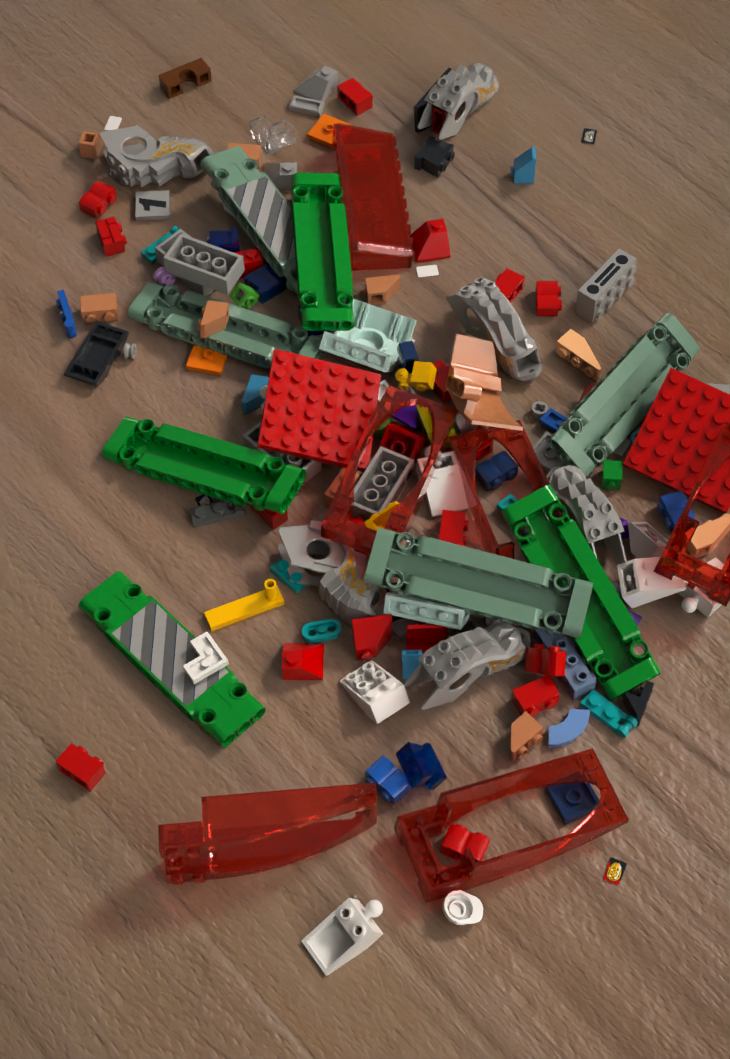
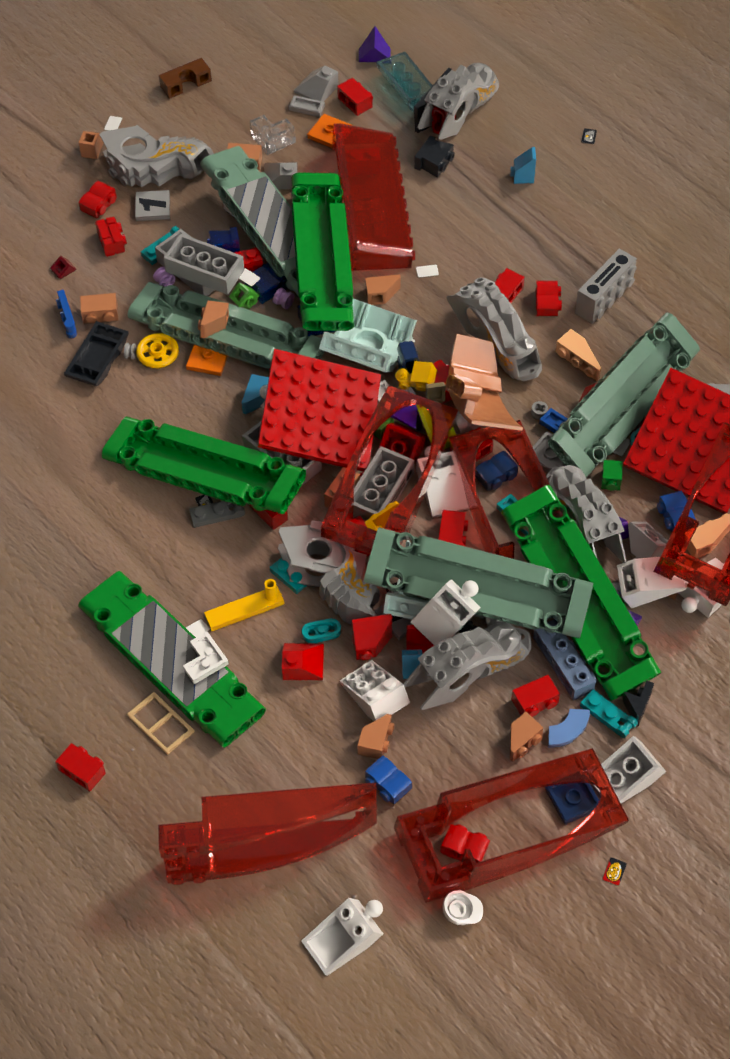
(62, 267): none -> dark red slope
(156, 346): none -> yellow plate
(172, 713): none -> tan window
(198, 628): none -> white sticker
(249, 277): none -> white sticker
(283, 298): none -> lavender wheel
(374, 48): none -> dark purple slope
(374, 737): none -> nougat slope
(405, 78): none -> clear light blue brick
(421, 765): clear blue hips -> none
(431, 241): red slope -> none
(436, 391): none -> dark tan plate
(446, 613): none -> white slope
(544, 660): red brick -> none
(631, 769): none -> white slope

